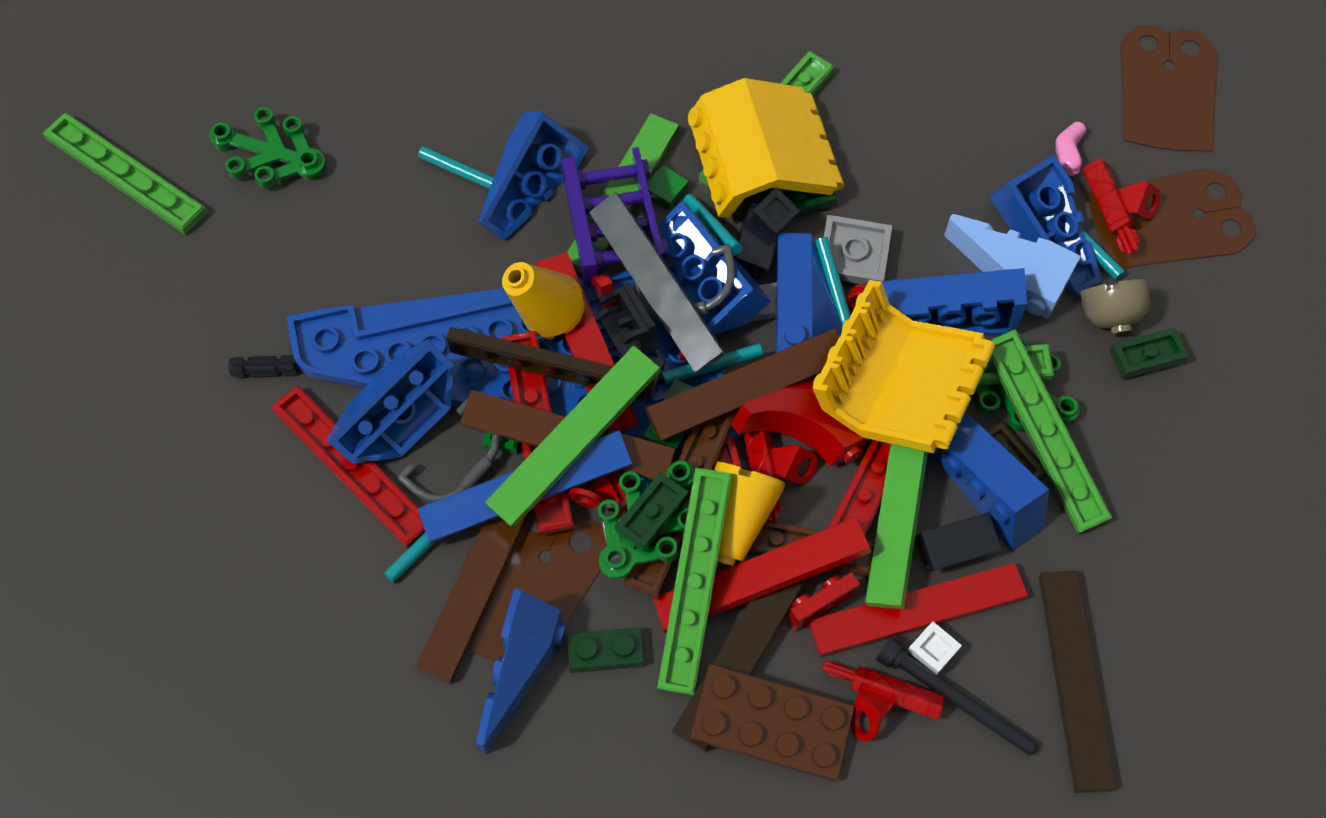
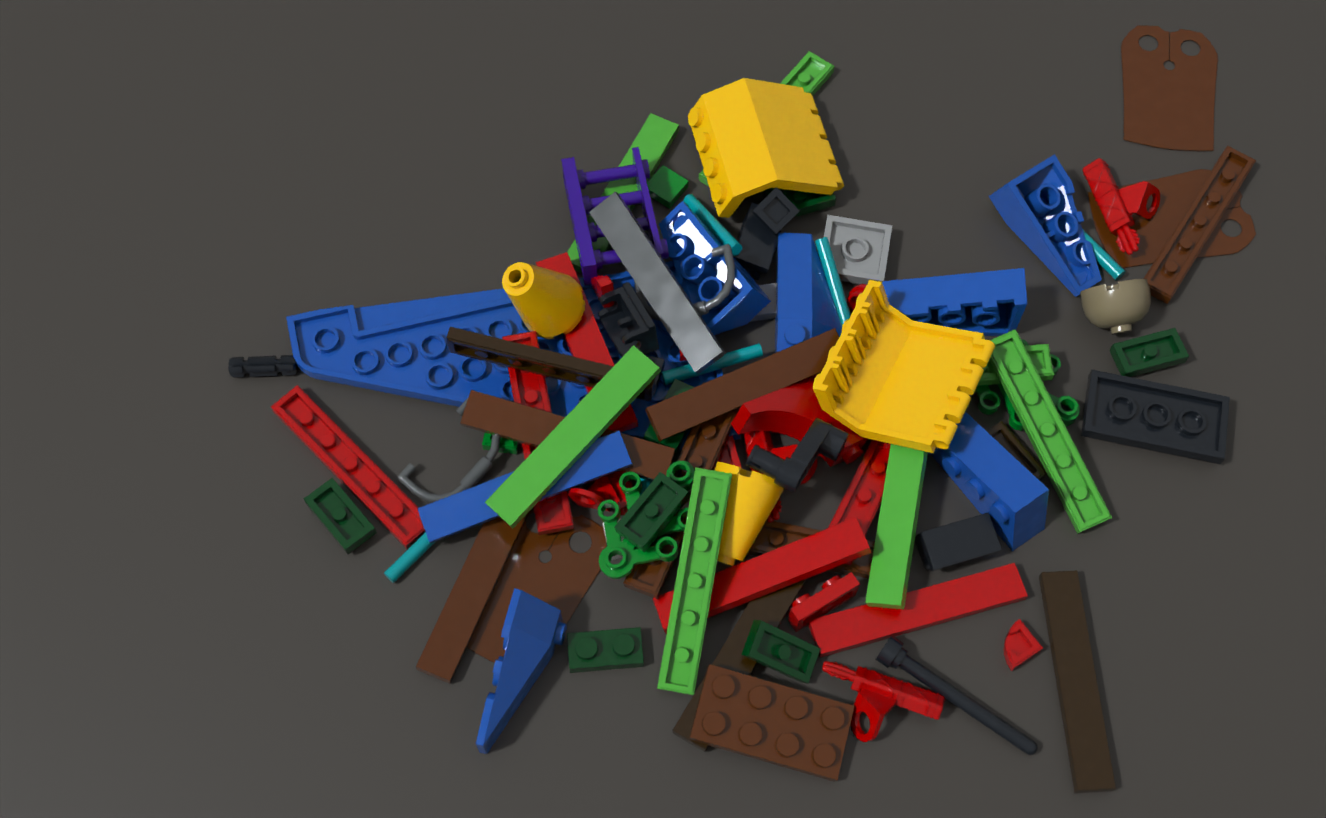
(125, 173): bright green tile -> none
(269, 152): green plant -> none
(340, 516): none -> dark green plate
(396, 406): blue wedge -> none
(455, 167): teal bar -> none
(528, 171): blue wedge -> none
(780, 651): none -> dark green plate
(789, 472): none -> black beam
(934, 648): white plate -> none
(1020, 645): none -> red tile
(1045, 262): light blue wedge -> none
(1067, 150): bright pink arm -> none
(1156, 416): none -> black plate
(1197, 223): none -> reddish brown tile

